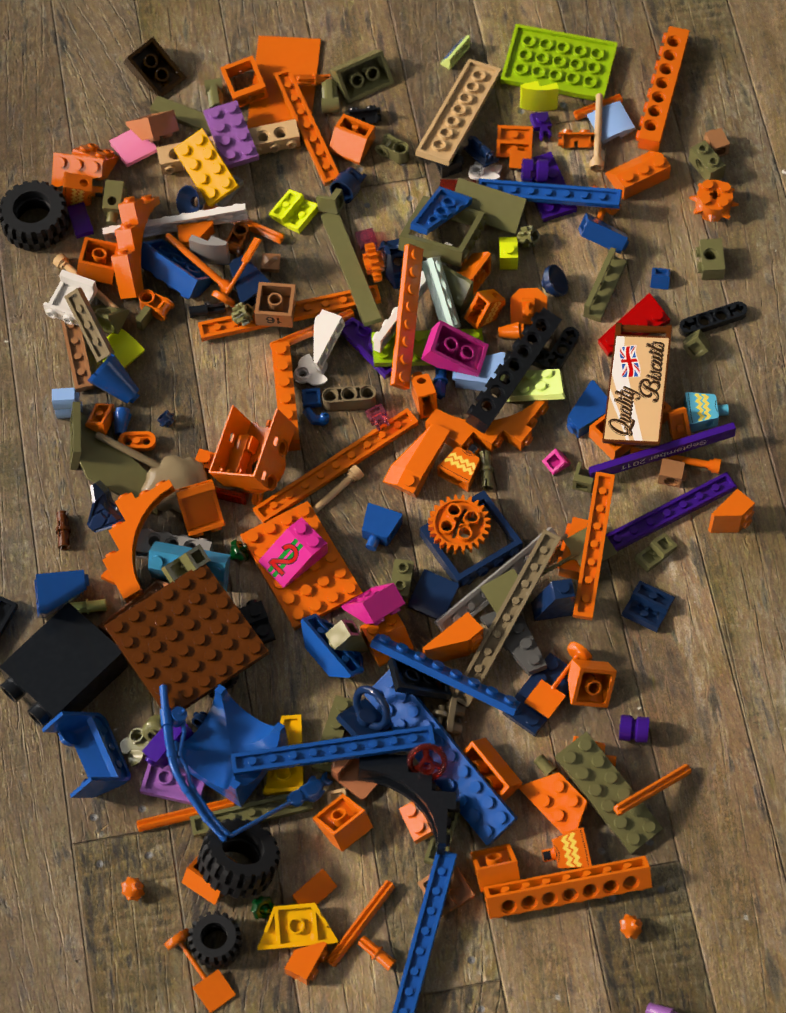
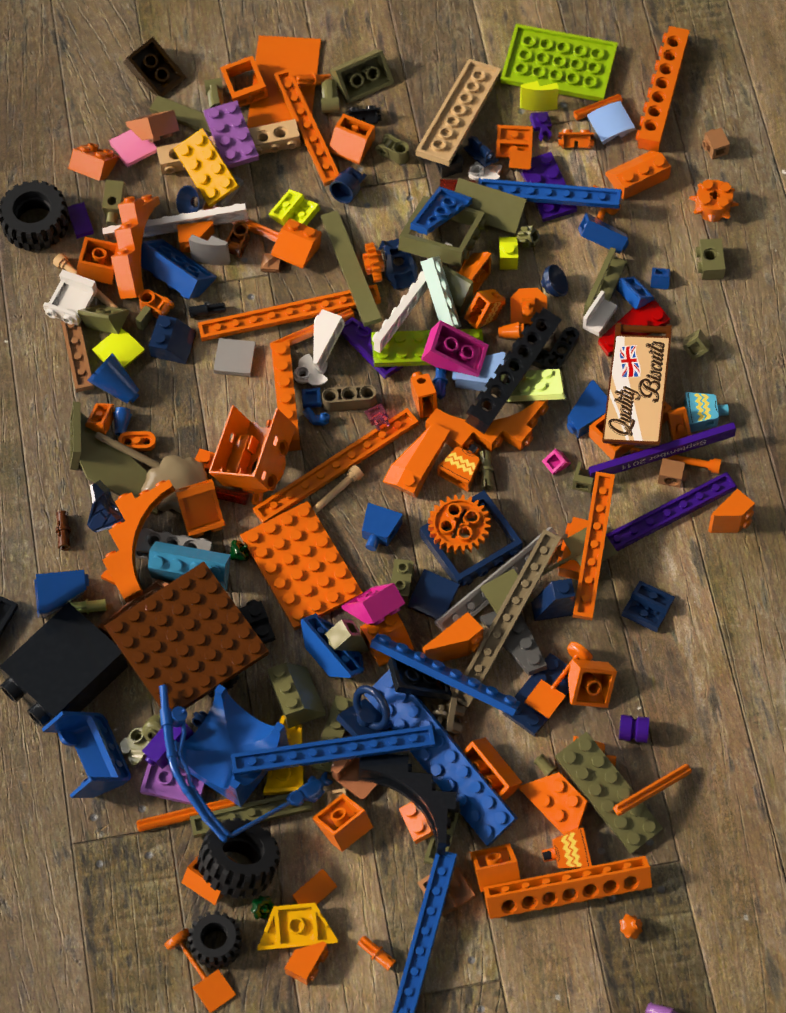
(62, 401): light blue brick -> none
(76, 164): orange wing -> none
(79, 189): orange torso -> none
(89, 324): dark tan plate -> none
(132, 889): orange piece -> none
(166, 419): dark blue plate -> none
(171, 340): none -> dark blue slope
(188, 561): olive slope -> none
(222, 283): orange piece -> none
(234, 357): none -> light grey tile
(242, 314): olive gear -> none
(245, 259): orange piece -> none
(247, 283): dark blue slope -> none
(275, 304): medium nougat brick -> none
(294, 553): dark pink slope -> none
(295, 693): none -> olive slope
(296, 243): none -> orange slope
(331, 204): olive panel -> none
(360, 923): orange axle -> none
(364, 237): clear pink plate -> none
(406, 317): orange plate -> none
(427, 769): clear red piece -> none
(456, 53): yellowish green slope -> none
(540, 167): dark purple wheel -> none
(597, 163): tan piece -> none
(599, 314): none -> white panel
(634, 292): none -> blue slope
(657, 551): olive slope -> none
(706, 161): olive brick -> none
(712, 318): black beam -> none

